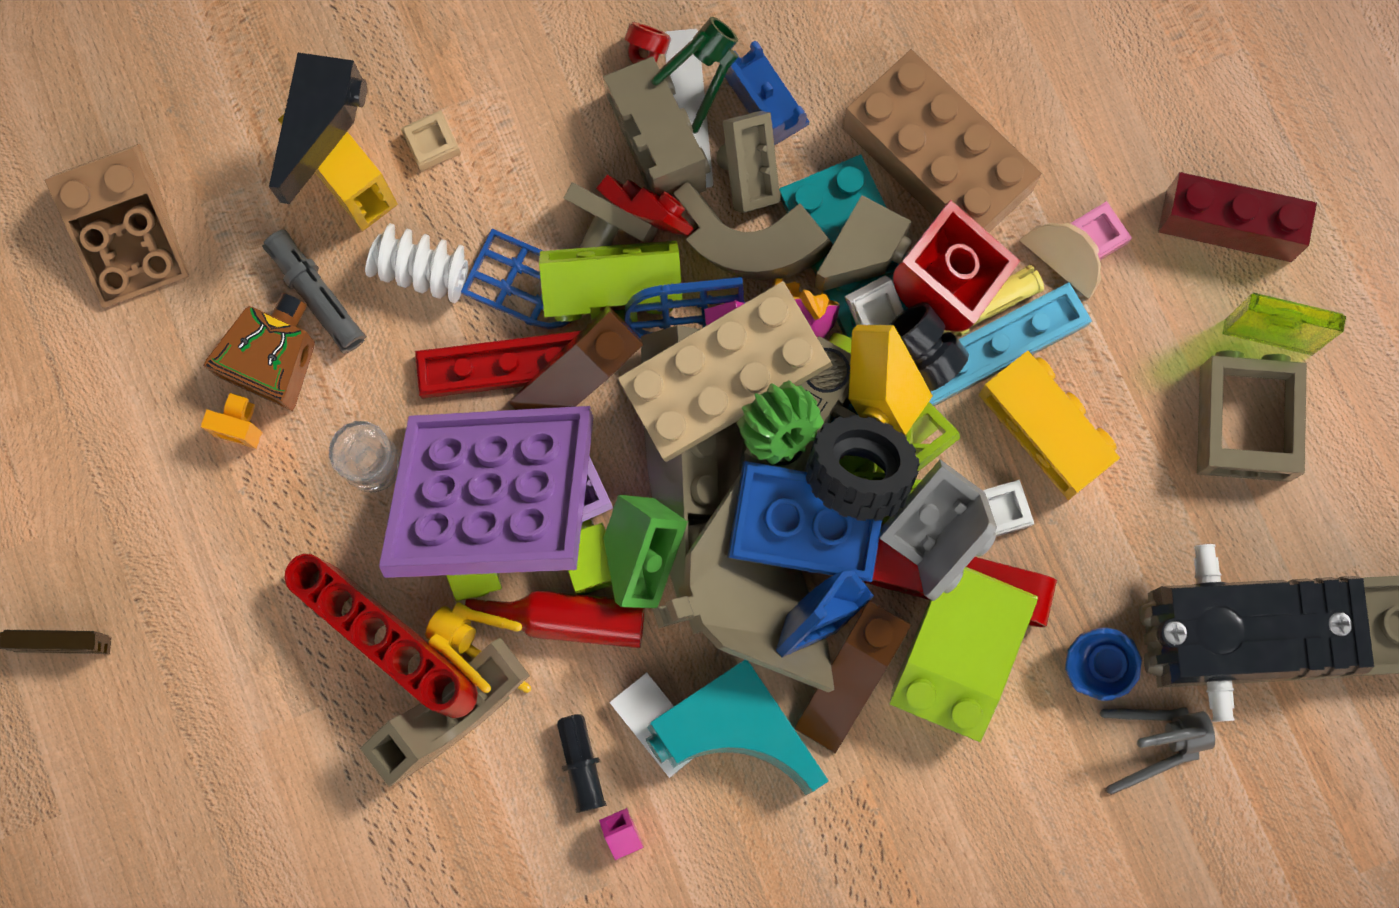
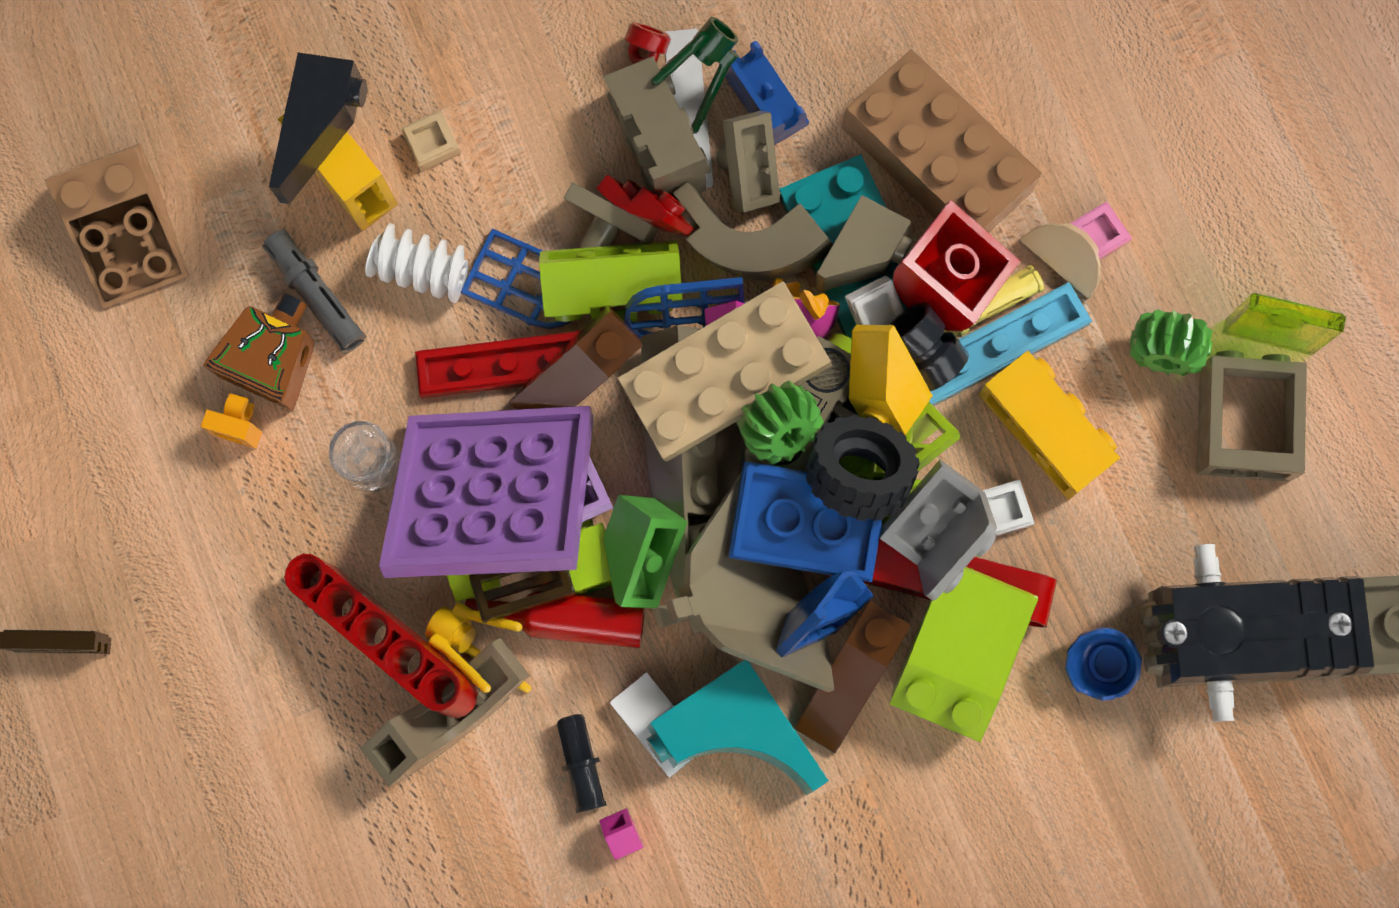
(523, 604): none -> dark brown tile
(1171, 342): none -> bright green gear
(1184, 734): dark grey plant -> none
(1237, 217): dark red brick -> none

